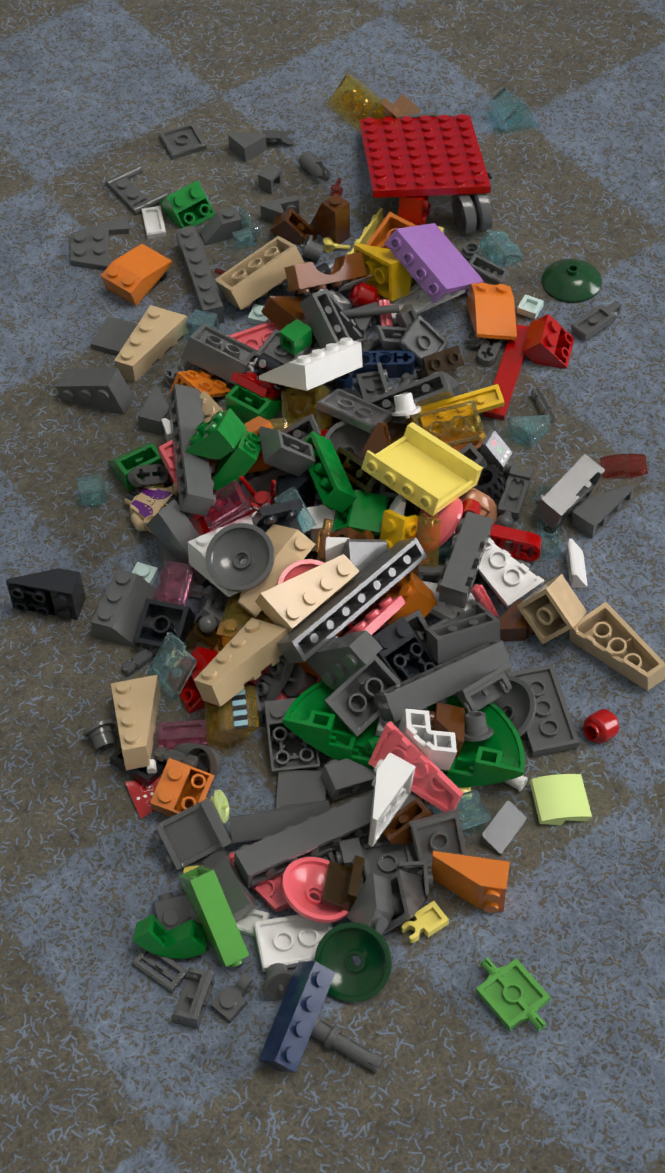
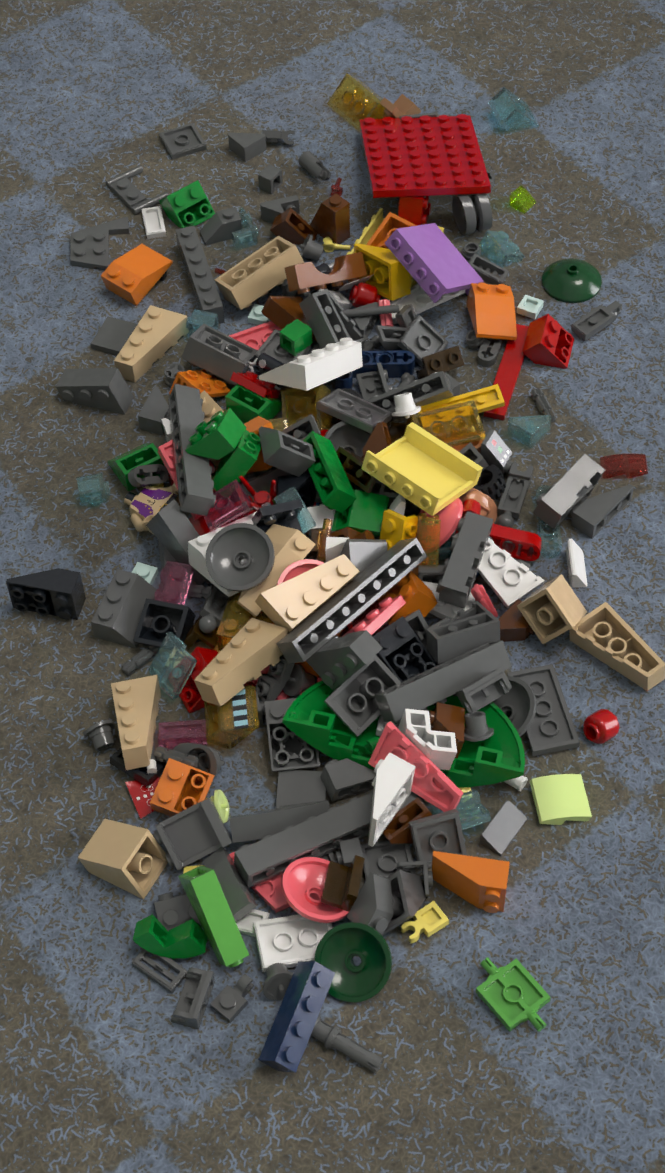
(124, 857): none -> tan slope
(521, 199): none -> clear neon green slope

